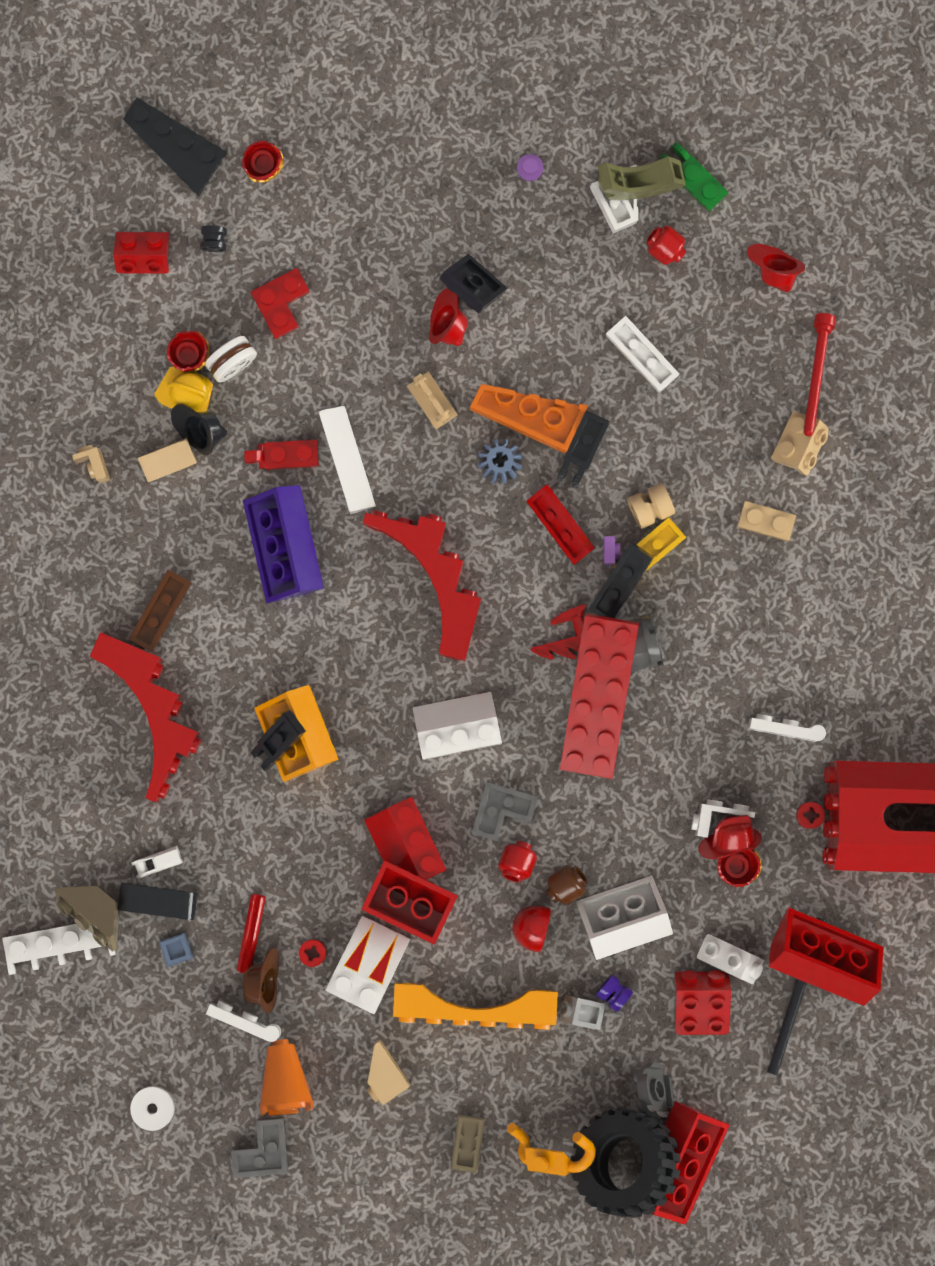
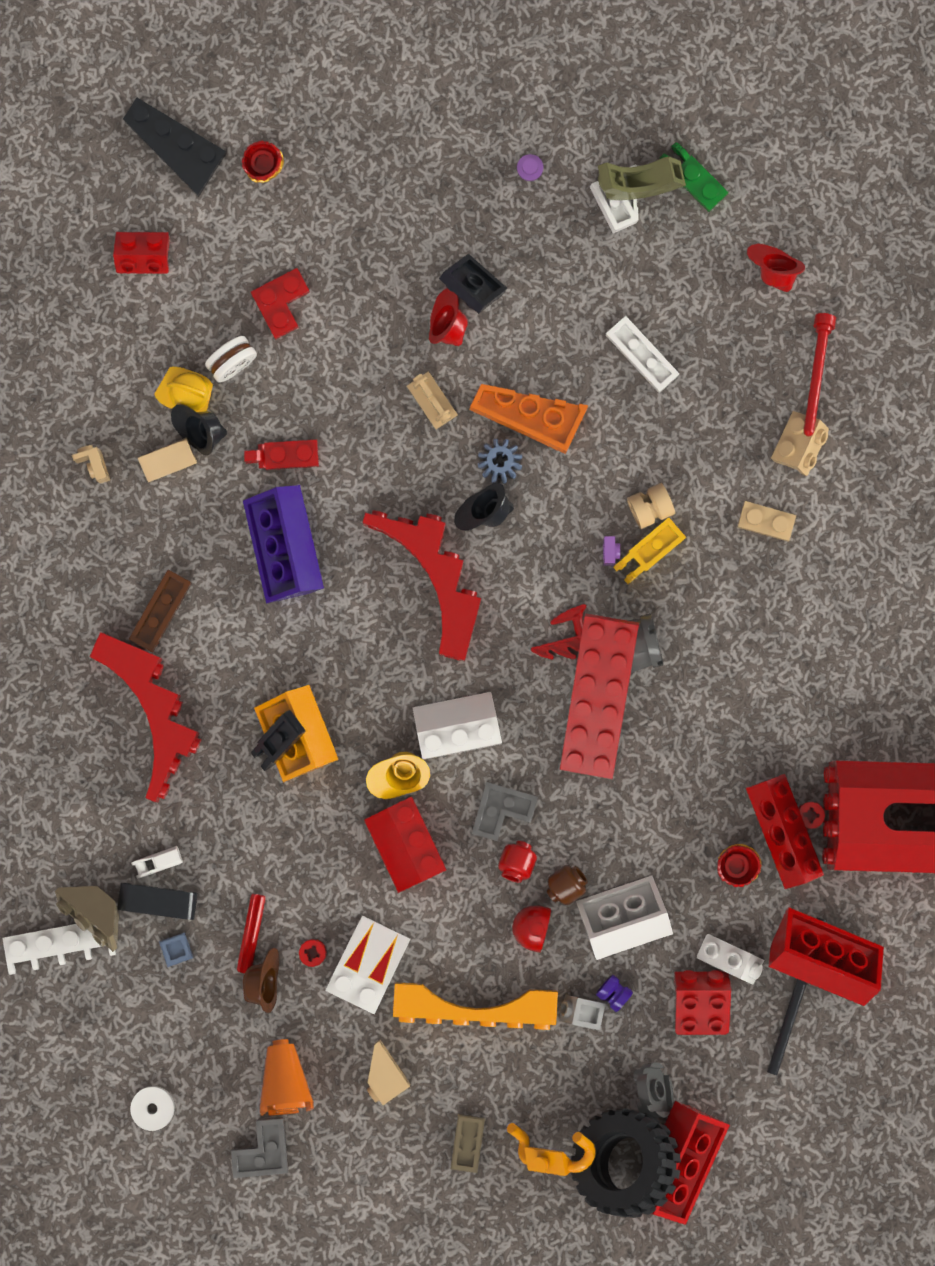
(188, 351): red hair -> none
(213, 238): black wheel -> none
(245, 1022): white plate -> none
(347, 459): white slope -> none
(397, 776): none -> yellow piece
(409, 902): red slope -> none
(484, 508): none -> black piece
(560, 524): red plate -> none
(584, 445): black hinge -> none
(621, 581): black plate -> none
(666, 245): red head -> none
(702, 820): white bracket -> none
(730, 837): red piece -> none
(785, 831): none -> red brick
(788, 728): white plate -> none

